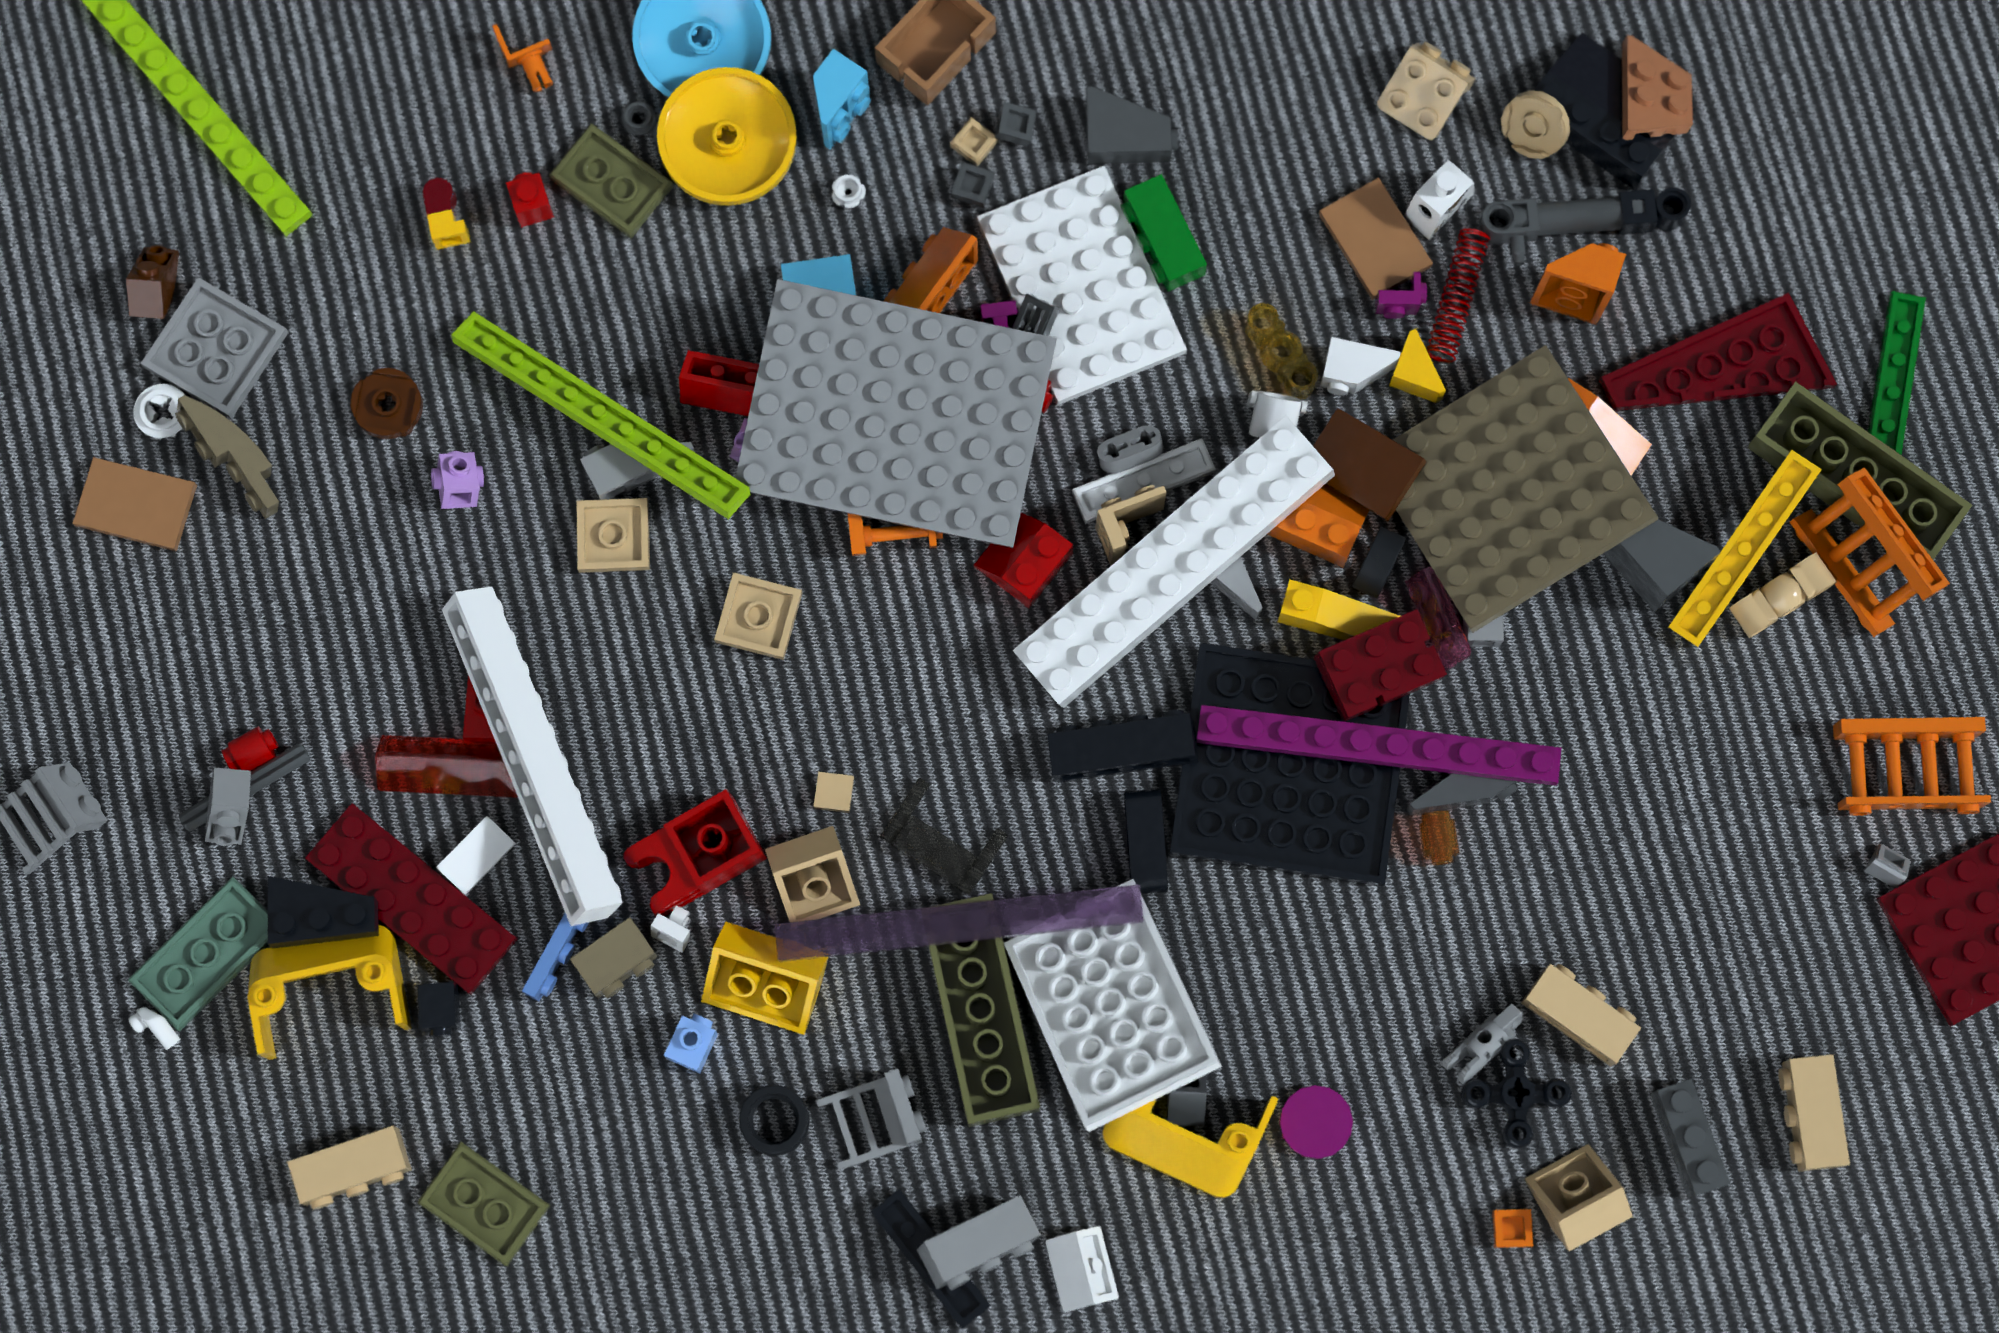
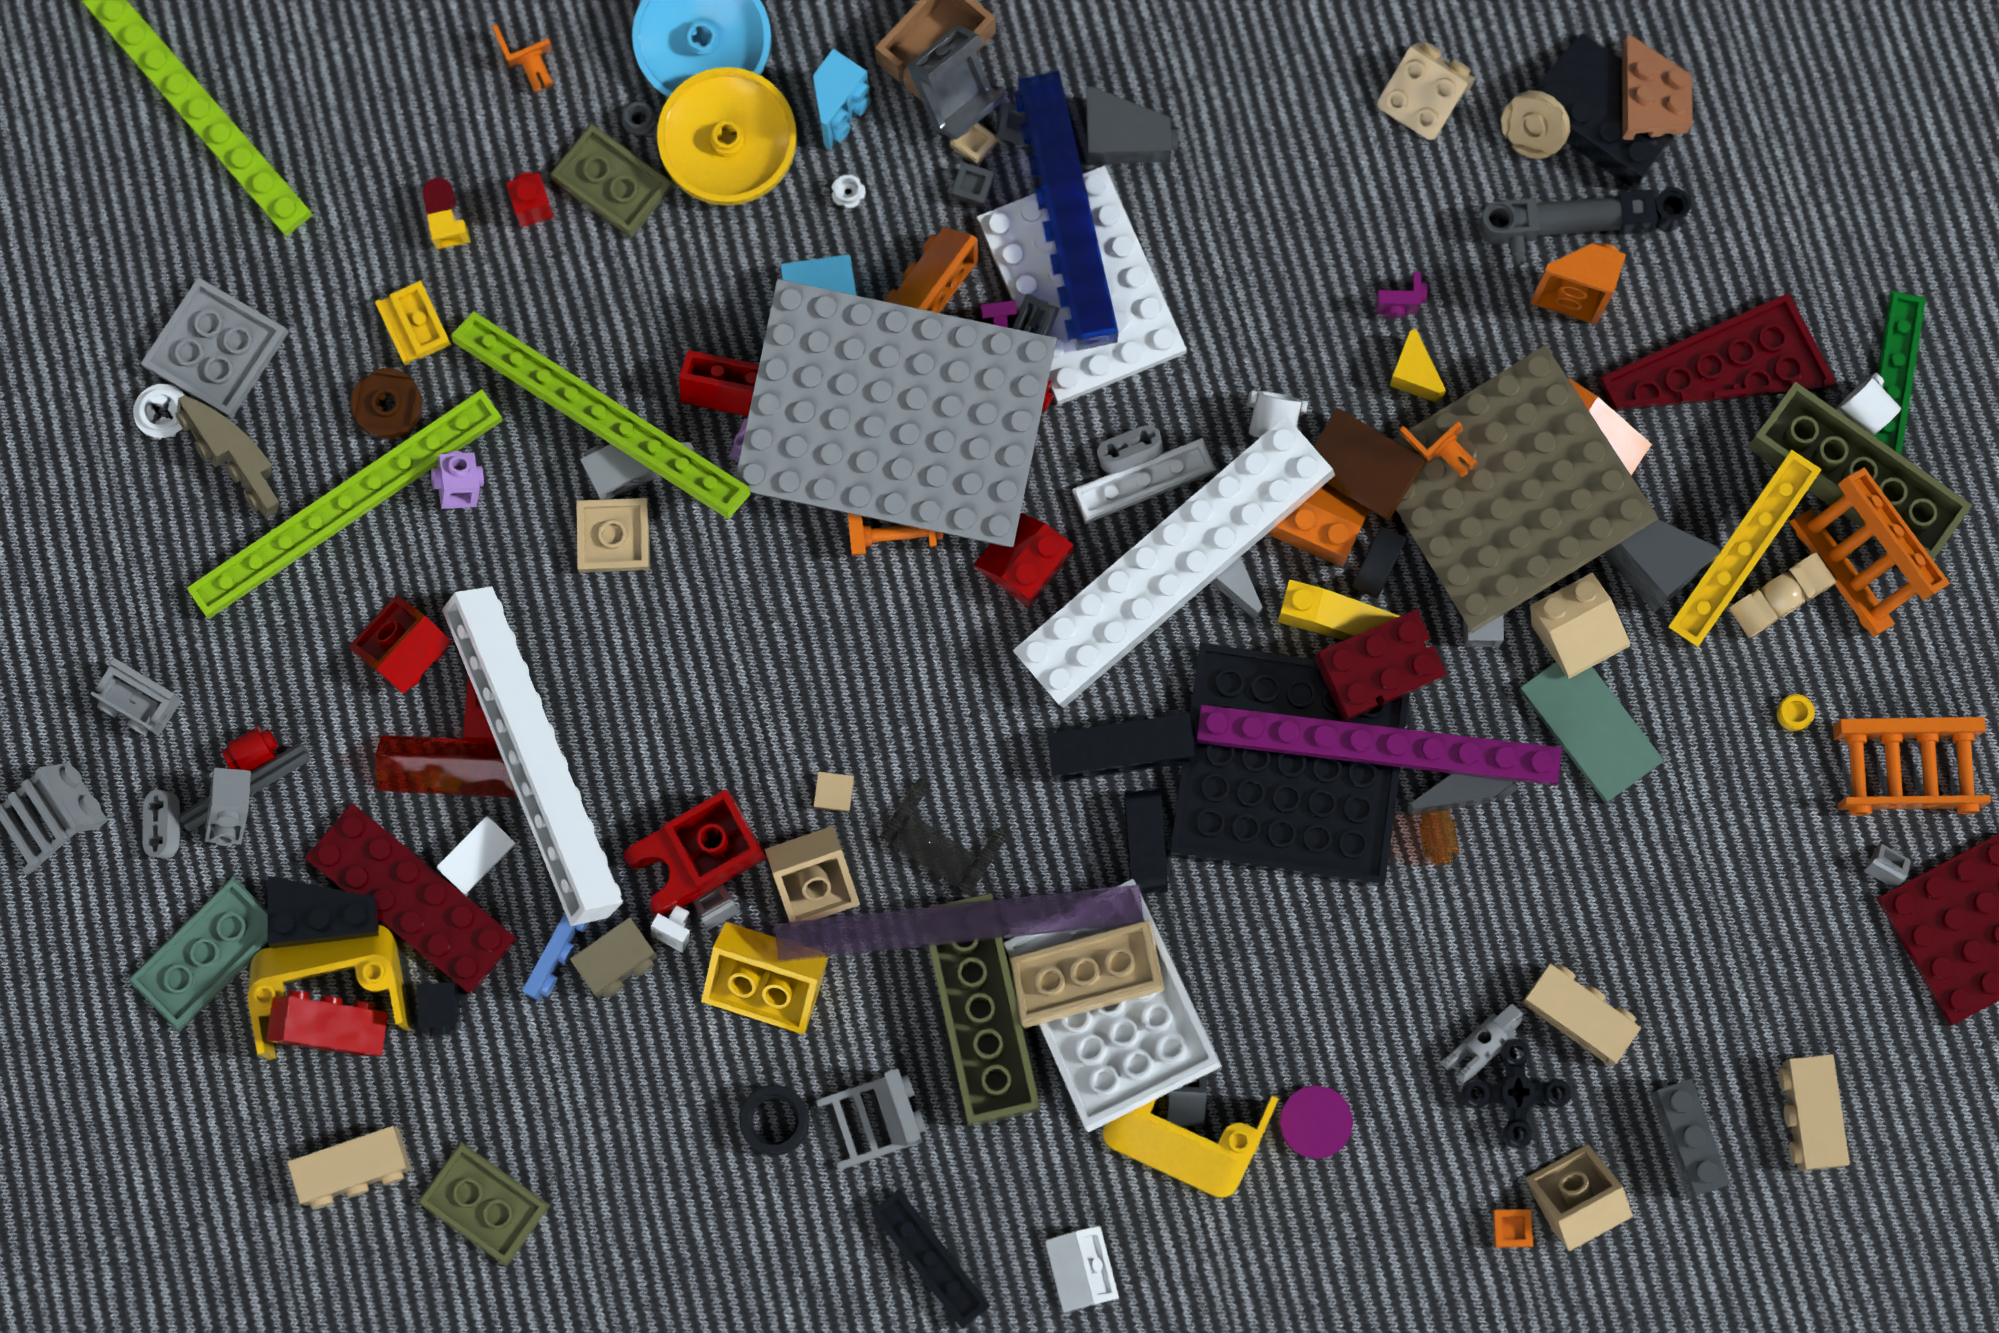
(134, 504): medium nougat tile -> none
(136, 698): none -> light grey hinge
(152, 282): reddish brown slope -> none
(157, 1024): white arm -> none
(161, 824): none -> light grey beam
(327, 1024): none -> red brick
(344, 504): none -> lime plate
(400, 644): none -> red slope
(413, 323): none -> yellow plate
(691, 1042): light blue brick -> none
(715, 907): none -> light grey slope
(758, 616): tan plate -> none
(954, 83): none -> flat silver panel
(979, 1244): light grey brick -> none
(1067, 211): none -> clear blue brick
(1086, 974): none -> tan tile
(1116, 513): tan bracket -> none
(1163, 233): green brick -> none
(1275, 336): clear yellow piece -> none
(1355, 365): white slope -> none
(1375, 238): medium nougat tile -> none
(1438, 617): clear pink plate -> none
(1442, 196): white torso -> none
(1446, 447): none -> orange bracket
(1455, 299): red piece -> none
(1579, 625): none -> tan slope
(1592, 729): none -> sand green tile
(1795, 712): none -> yellow tile
(1870, 405): none -> white piece

